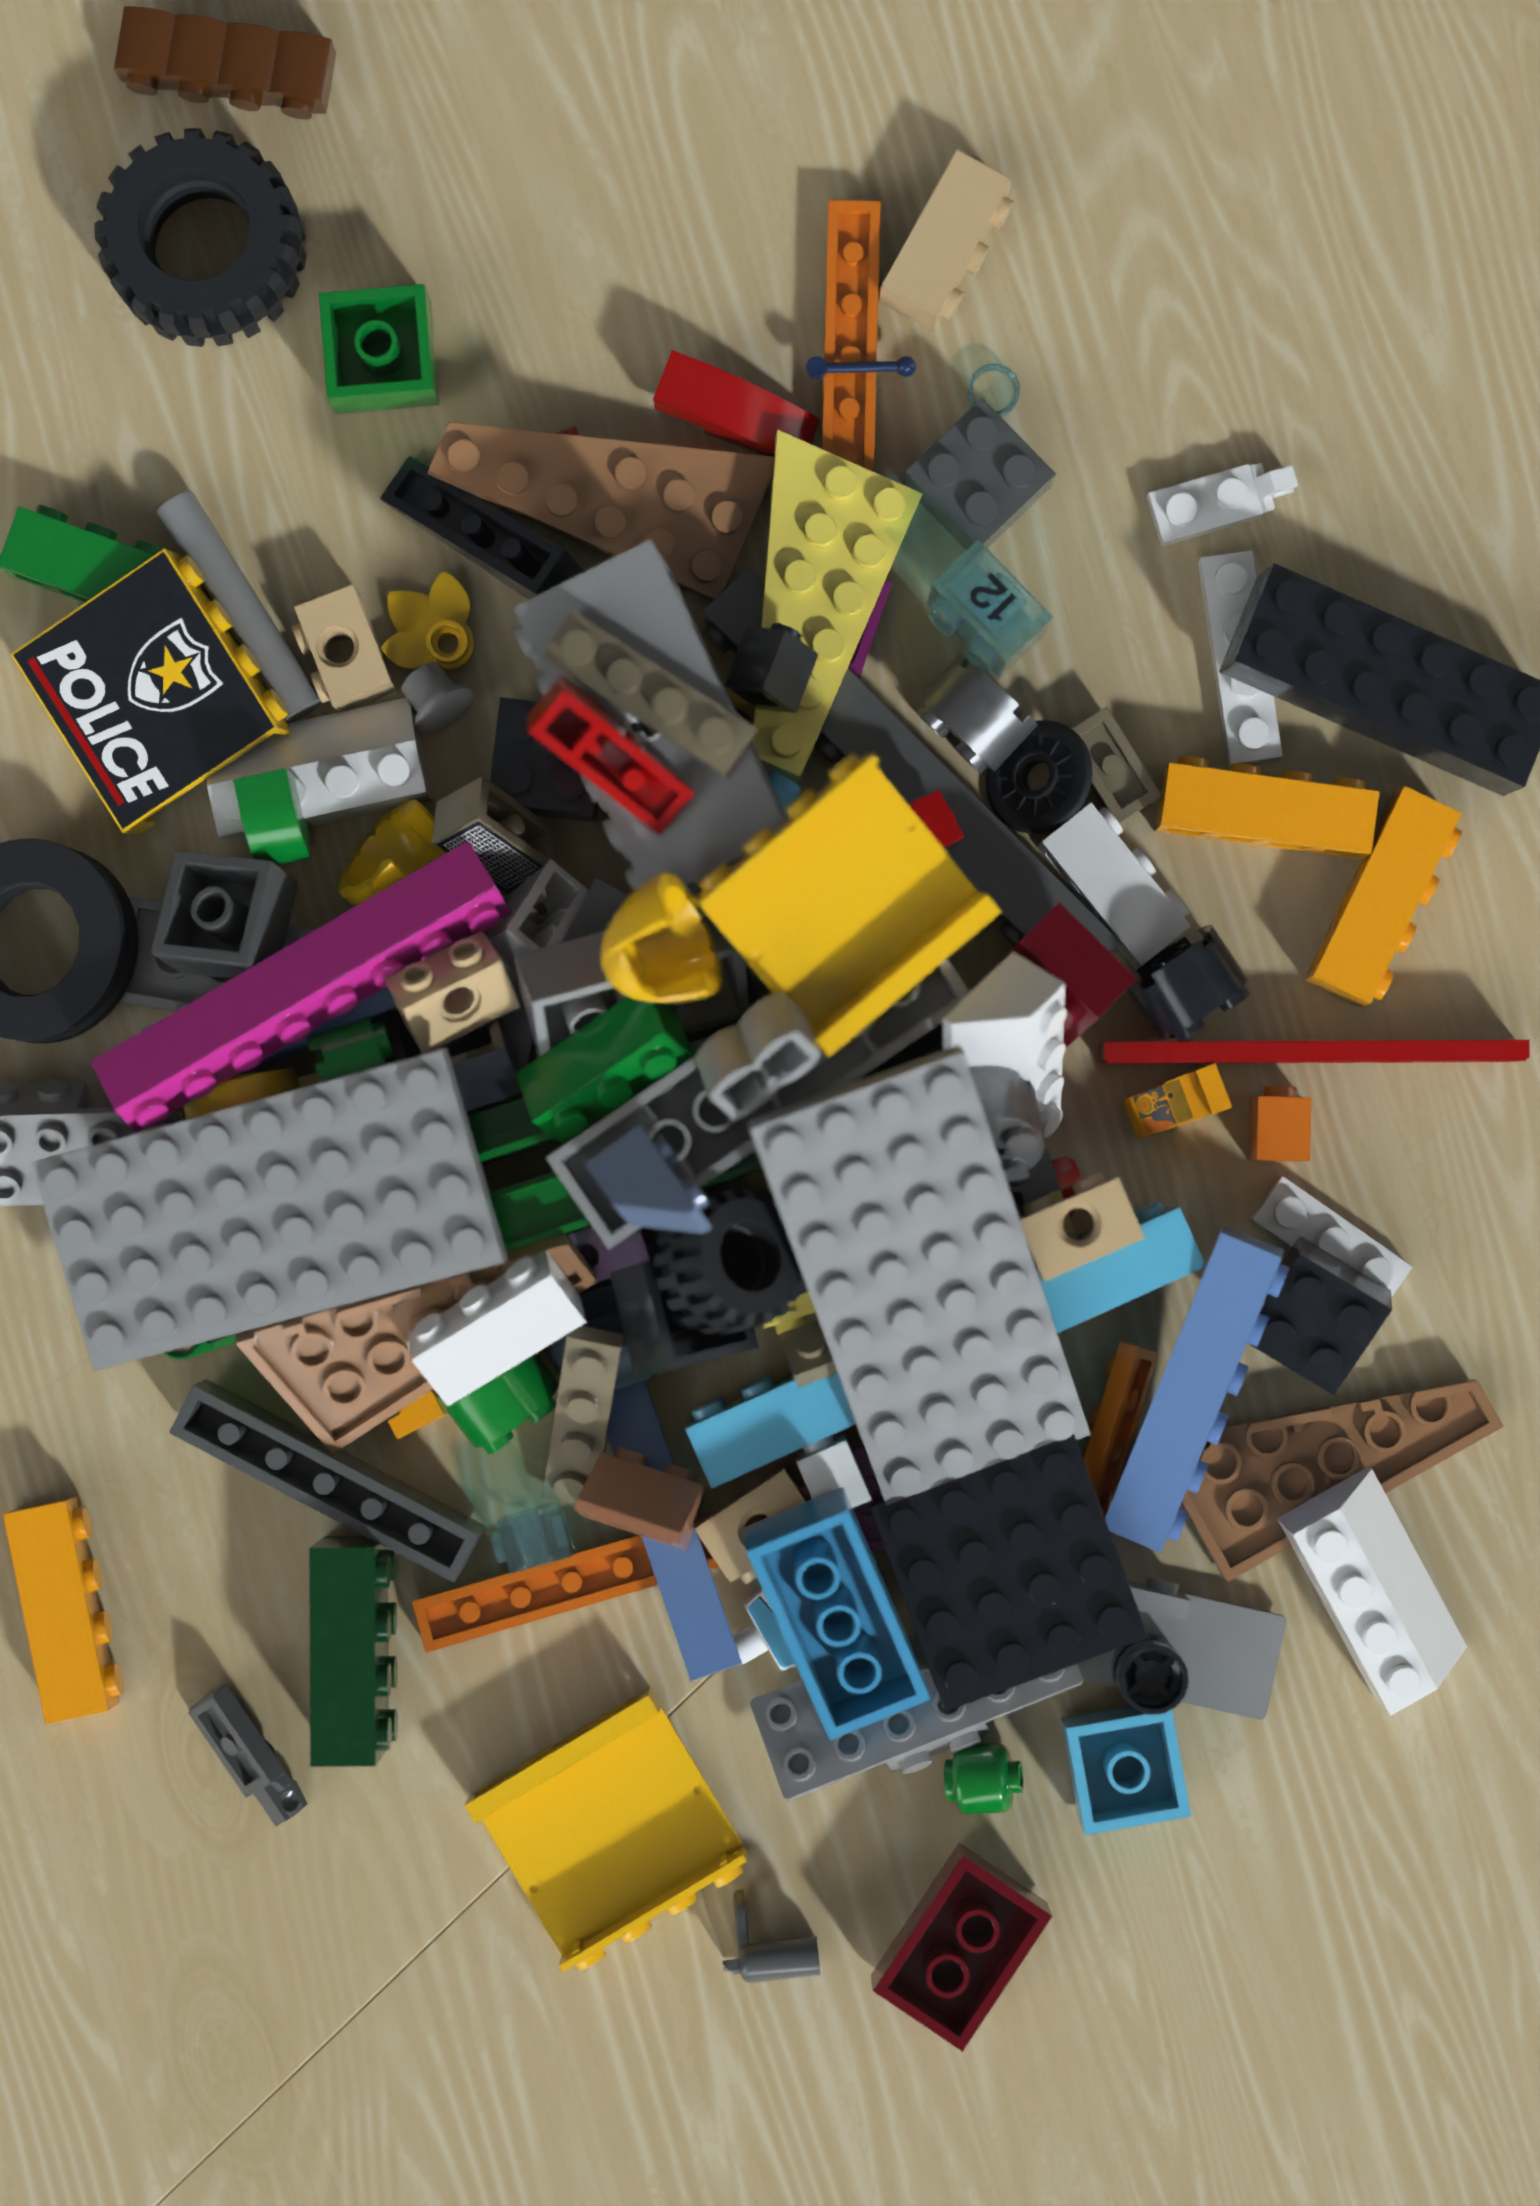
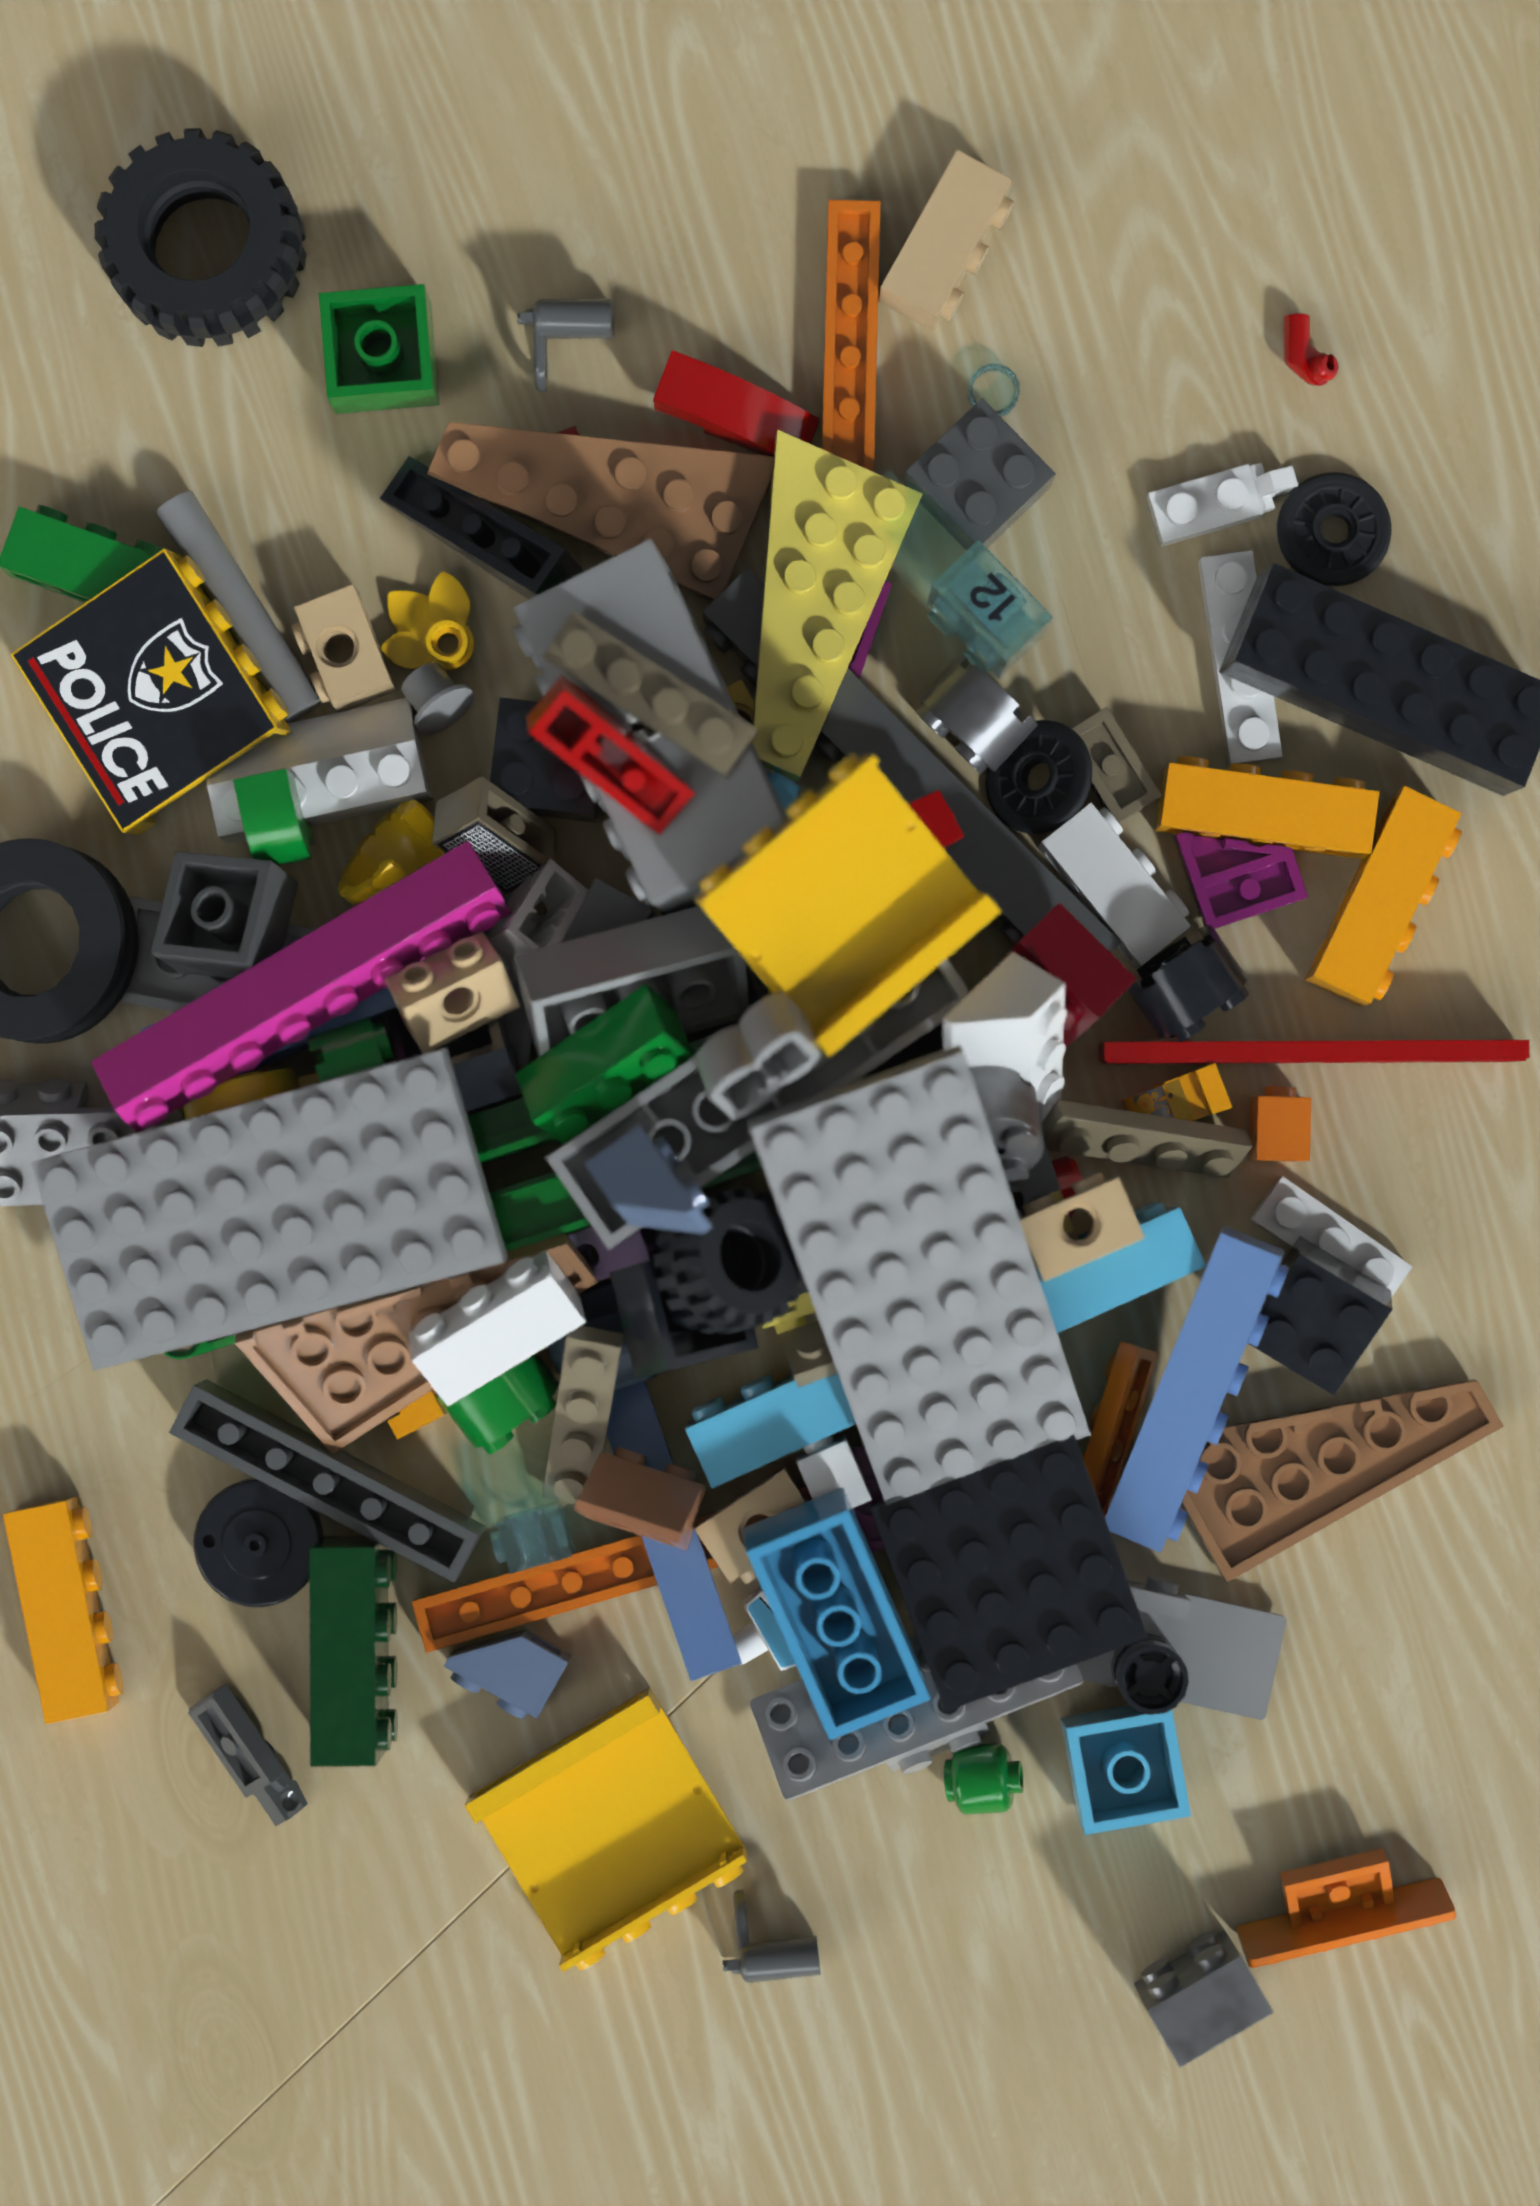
(225, 60): reddish brown brick -> none
(255, 1543): none -> black wheel
(512, 1667): none -> sand blue slope
(565, 321): none -> dark grey piece
(660, 945): yellow hair -> none
(772, 668): black brick -> none
(817, 367): dark blue hinge -> none
(960, 1947): dark red brick -> none
(1144, 1139): none -> dark tan plate
(1202, 1996): none -> flat silver brick
(1238, 878): none -> magenta wing
(1301, 357): none -> red arm
(1342, 1906): none -> orange bracket
(1354, 503): none -> black wheel
(1375, 1590): white slope -> none

